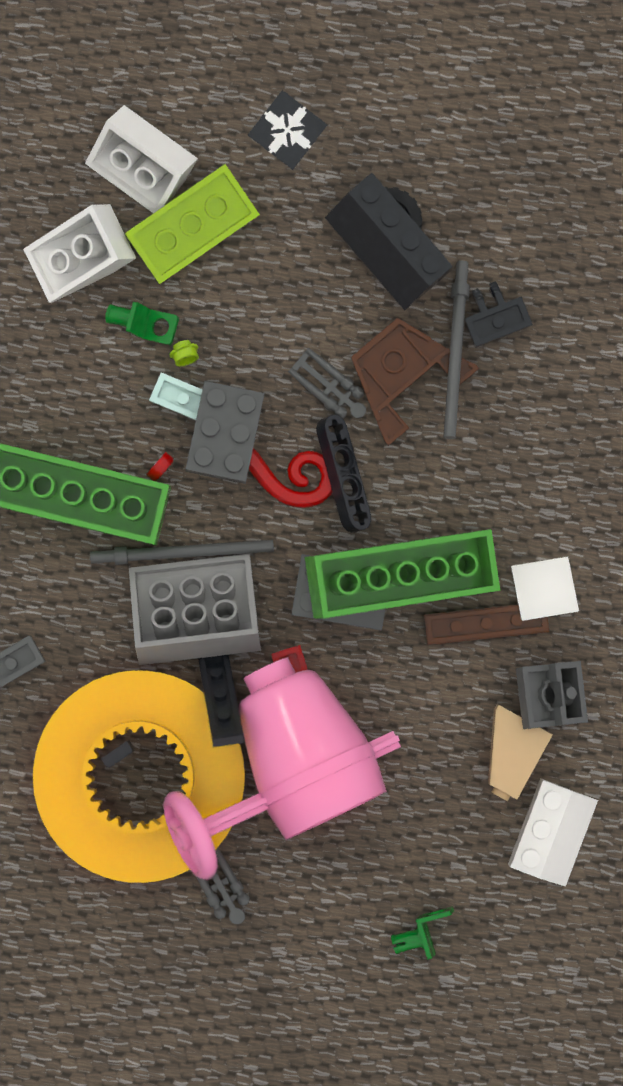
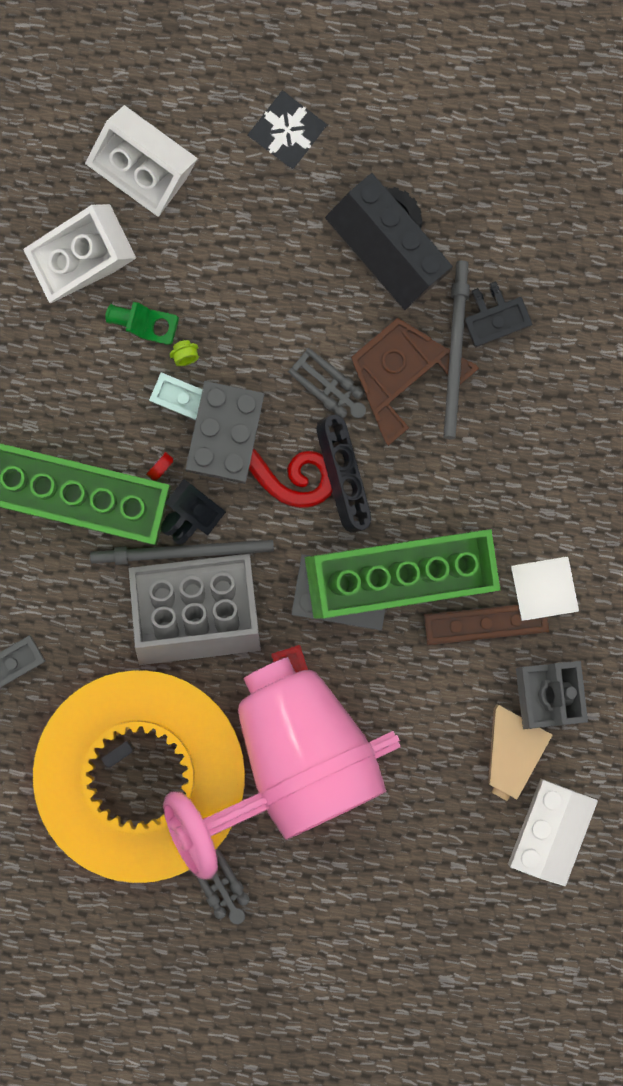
(191, 512): none -> black hinge
(192, 224): lime plate -> none
(221, 700): black tile -> none
(421, 936): green bracket -> none

